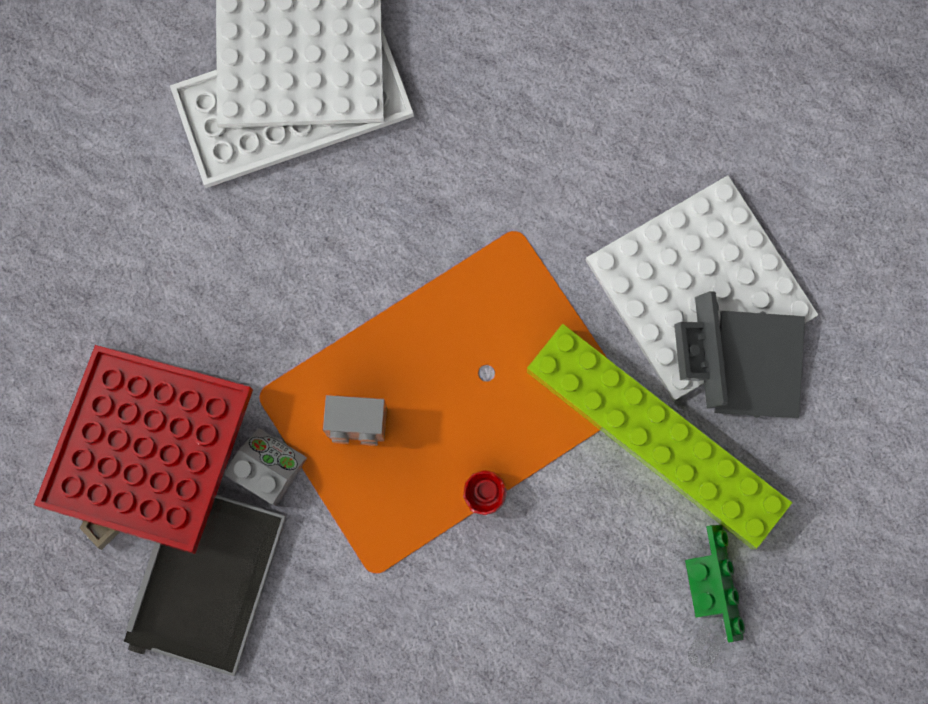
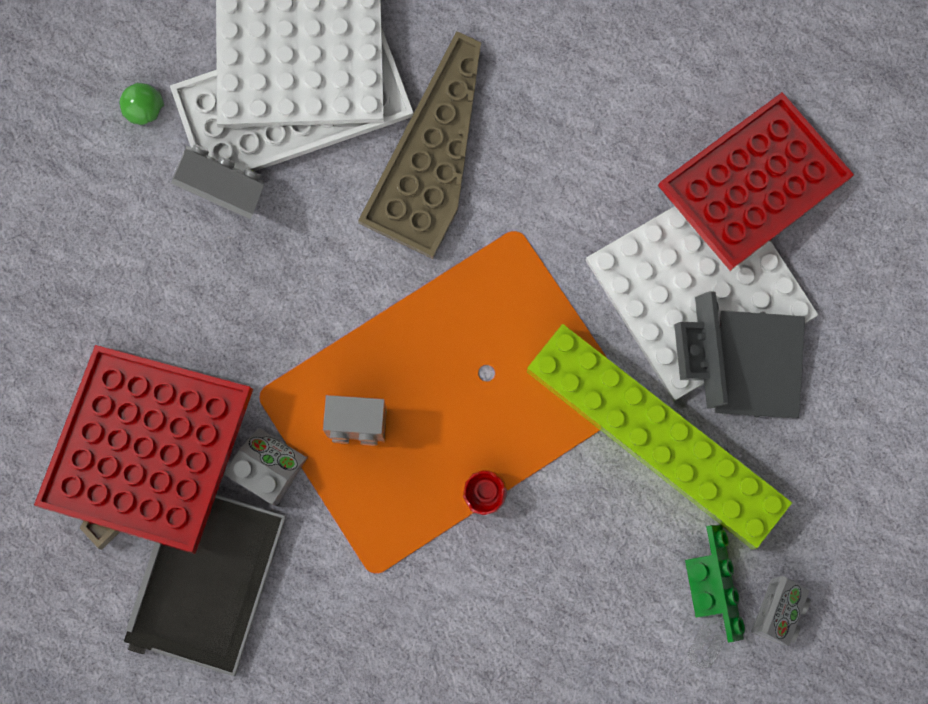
(141, 103): none -> bright green hair
(218, 181): none -> light grey slope
(425, 173): none -> dark tan wing
(755, 181): none -> red plate
(781, 611): none -> light grey slope

